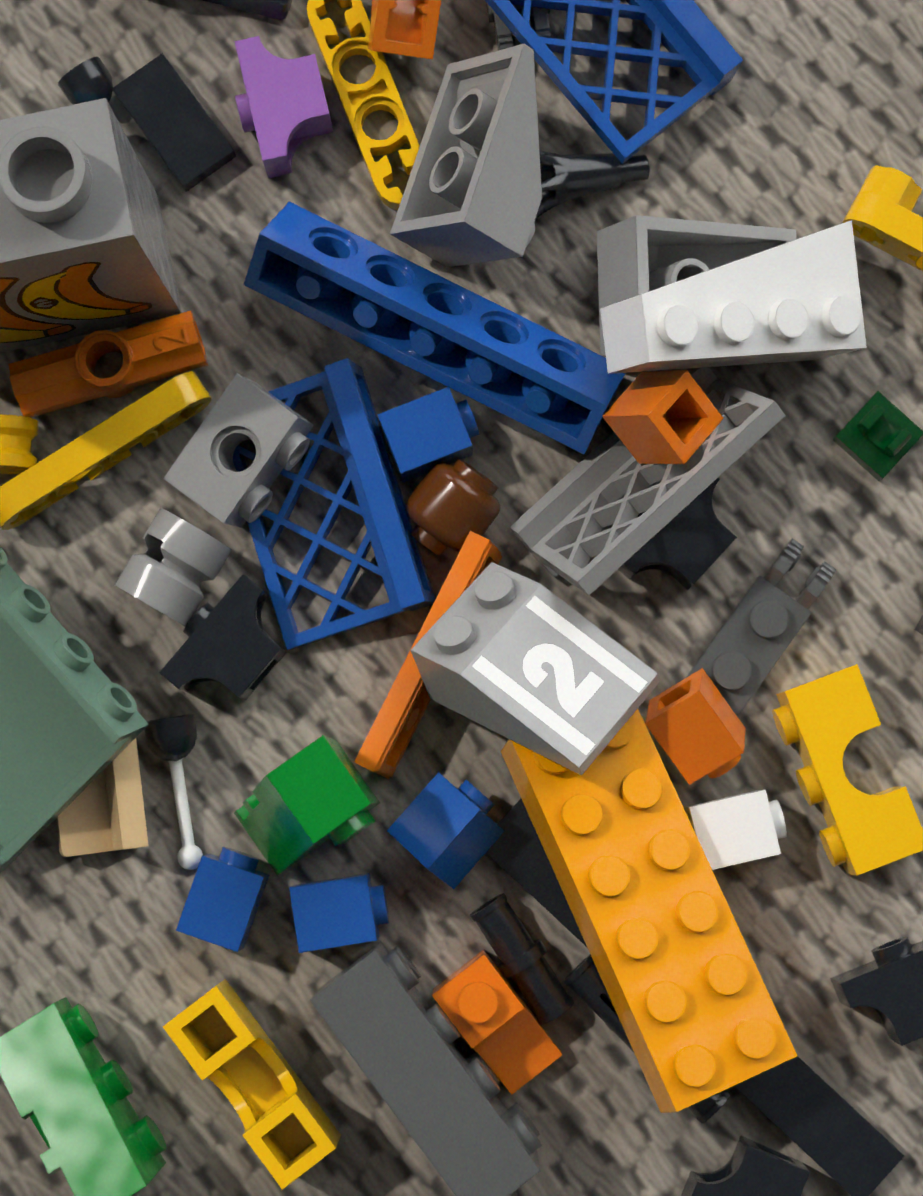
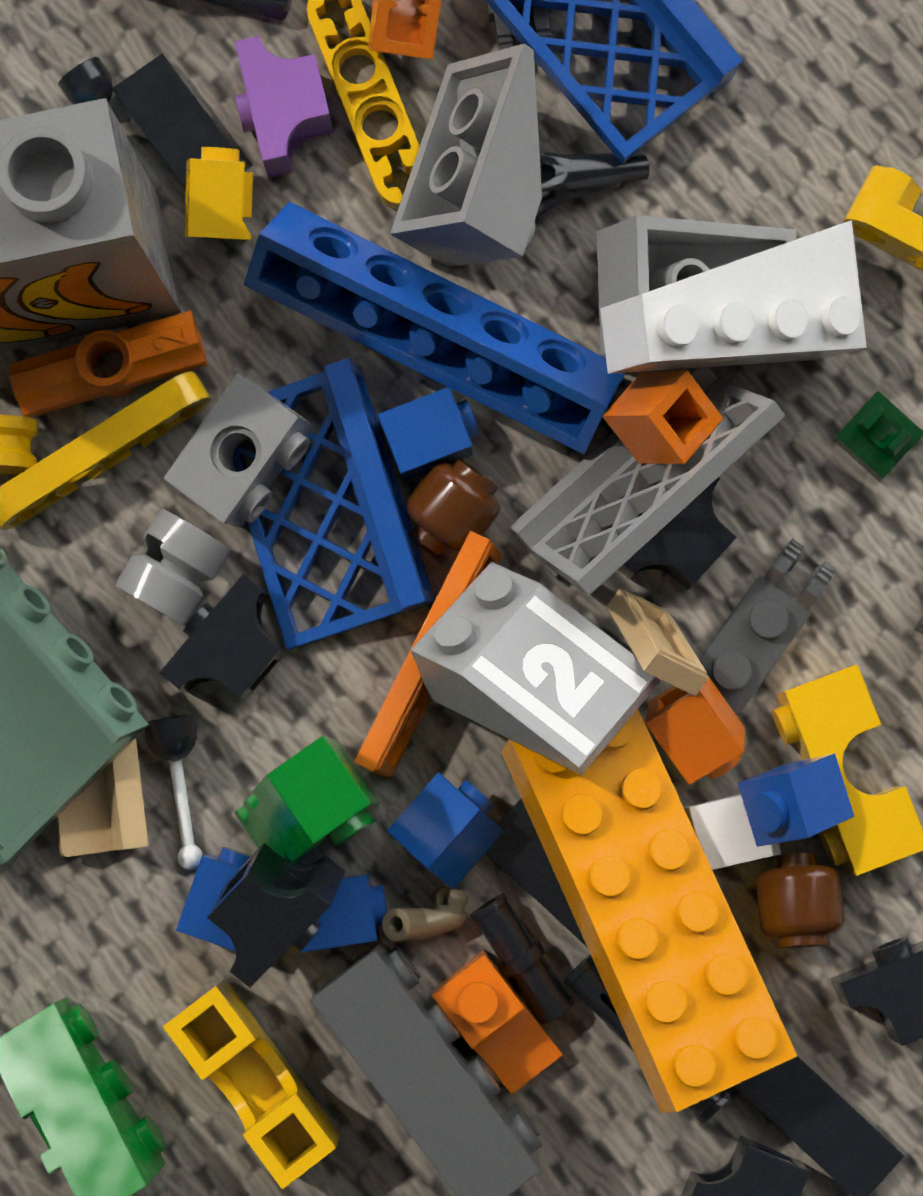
(217, 195): none -> yellow window
(273, 908): none -> black brick
(423, 923): none -> dark tan arm
(657, 642): none -> tan tile
(796, 800): none -> blue brick
(800, 901): none -> reddish brown head

